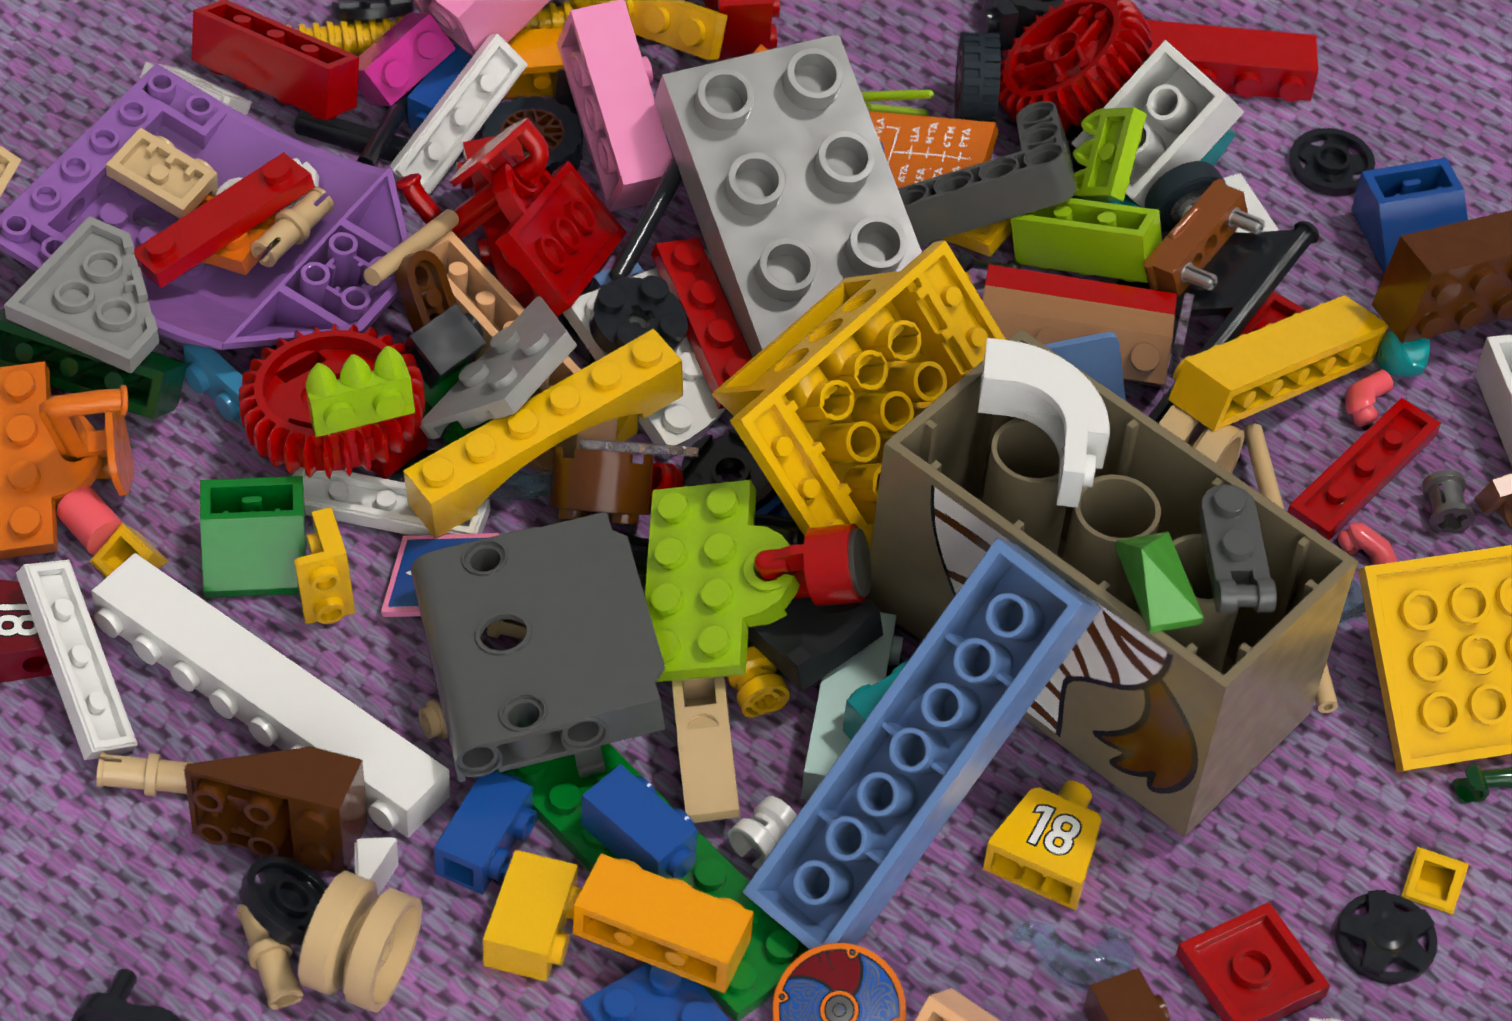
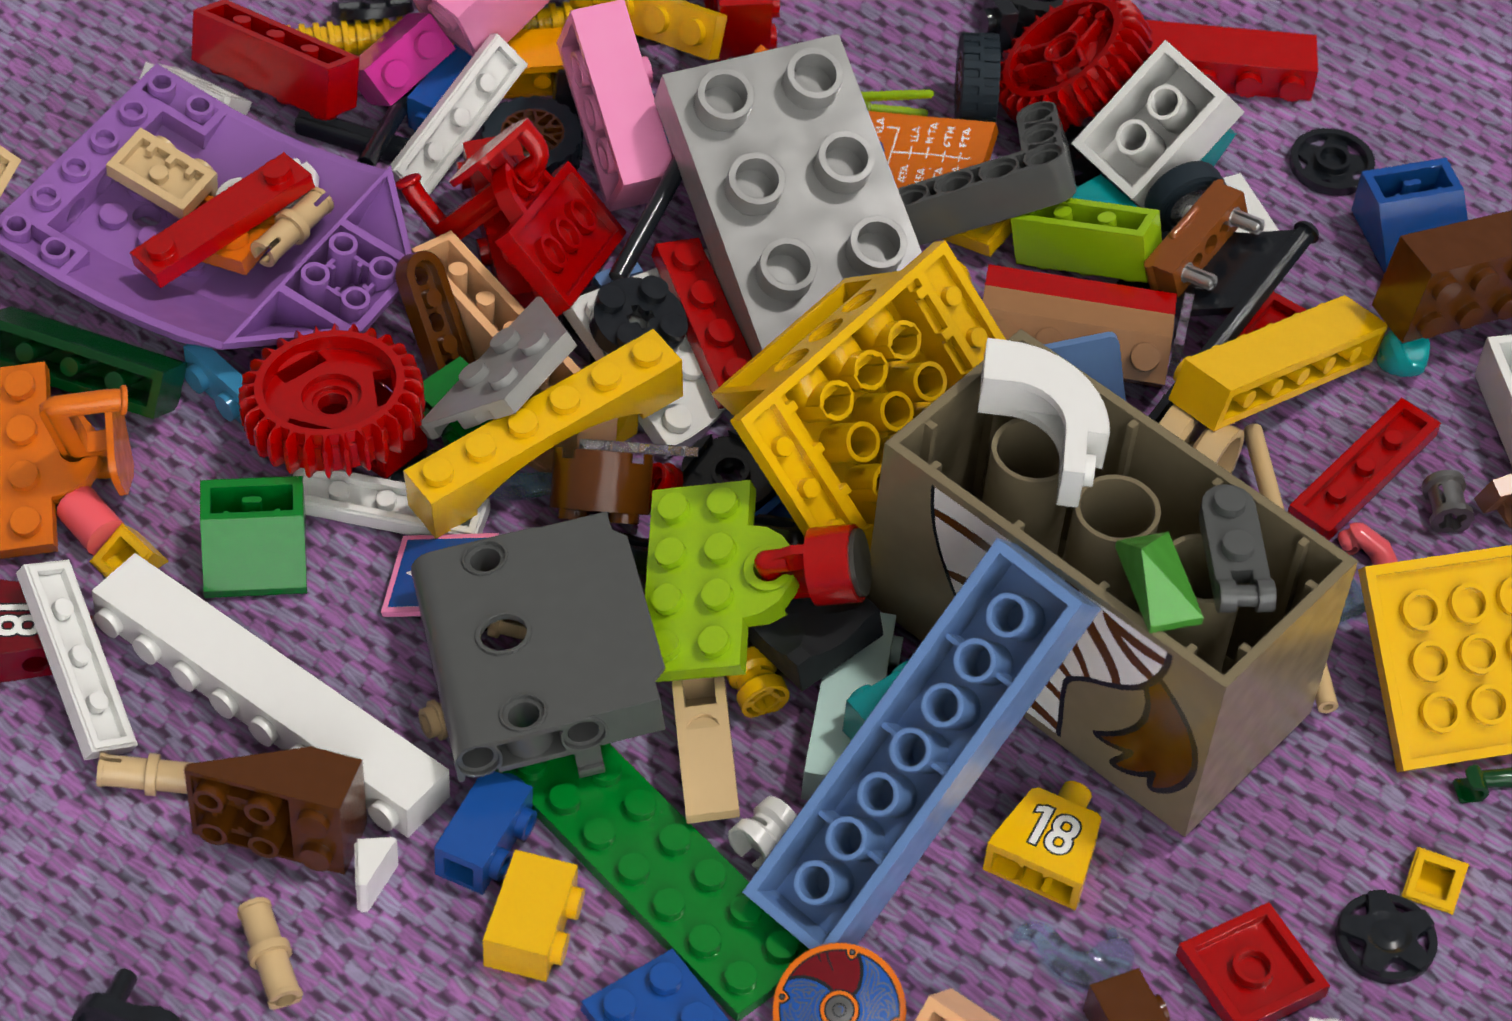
(91, 297): light grey plate -> none
(281, 902): black wheel -> none
(325, 573): yellow bracket -> none
(359, 394): lime plate -> none
(360, 941): tan wheel -> none
(417, 242): tan bar -> none
(445, 345): black brick -> none
(639, 825): blue brick -> none
(662, 922): light orange brick -> none
(968, 262): black hinge -> none
(1109, 154): lime plate -> none
(1363, 394): coral arm -> none

